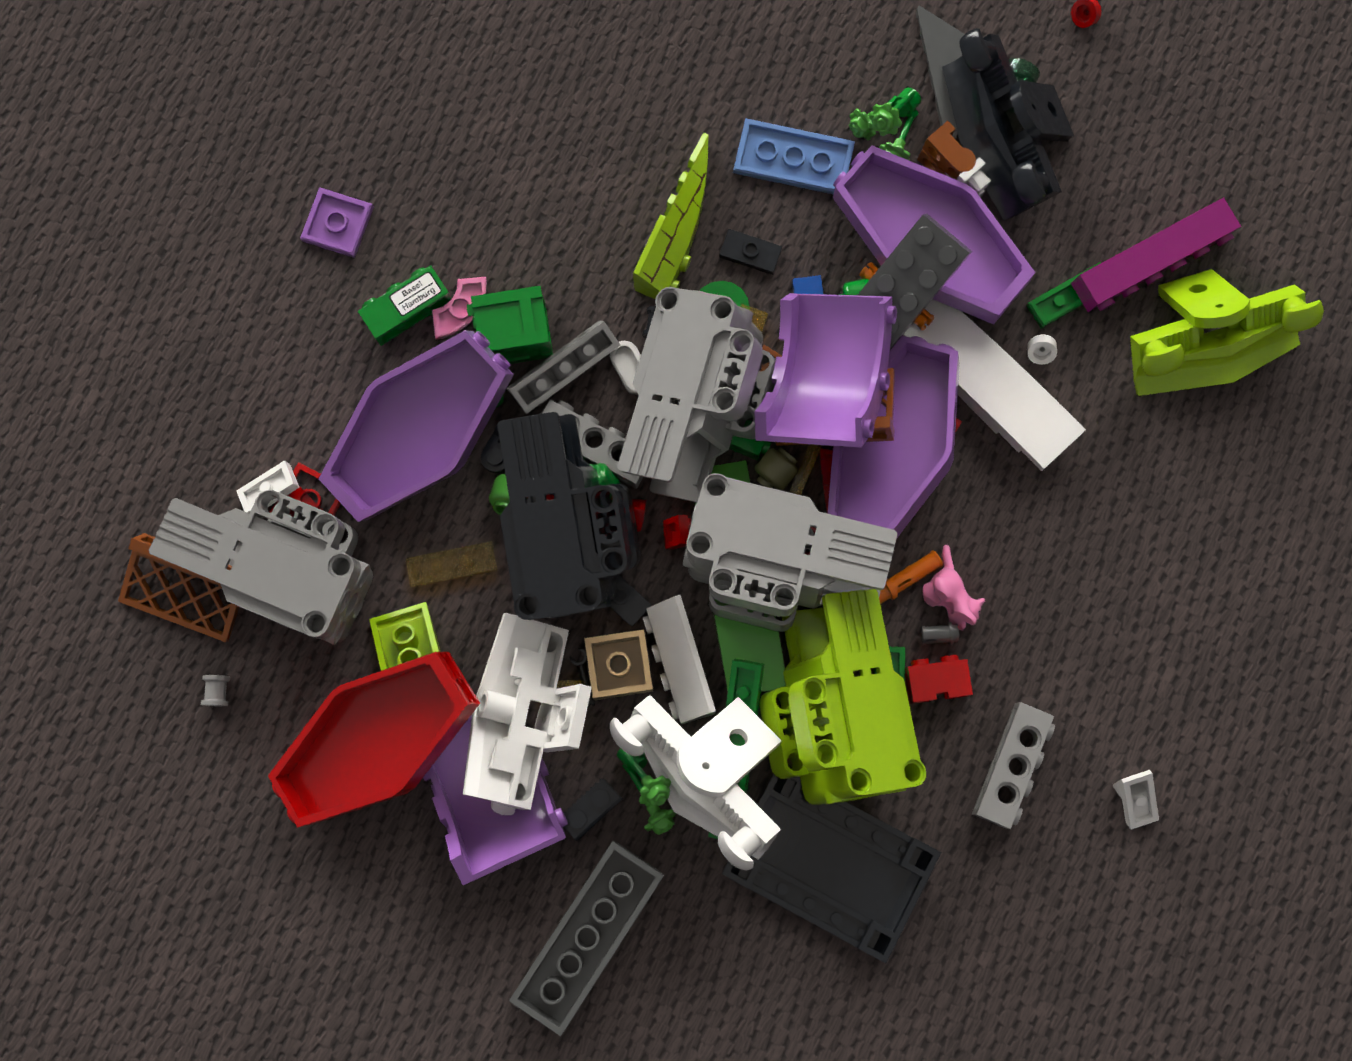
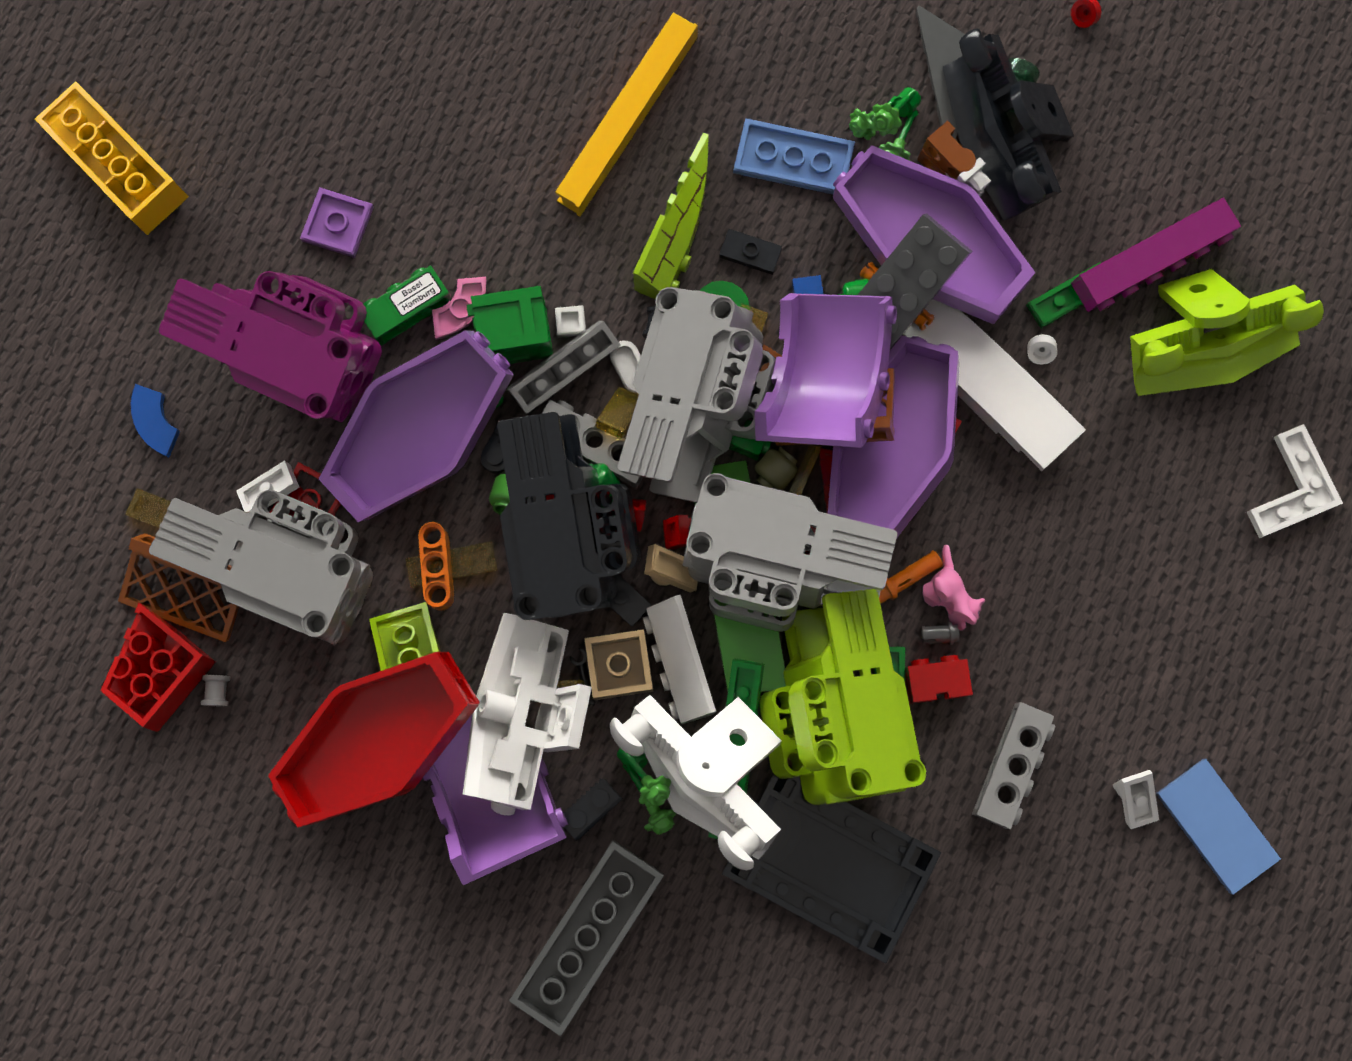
(111, 158): none -> yellow slope
(148, 508): none -> clear yellow tile
(150, 420): none -> blue tile
(154, 670): none -> red wedge
(280, 342): none -> magenta piece
(433, 552): none -> orange beam
(570, 321): none -> white tile
(618, 413): none -> clear yellow tile
(626, 113): none -> yellow tile
(667, 568): none -> tan tile
(1218, 826): none -> medium blue tile
(1314, 484): none -> white plate

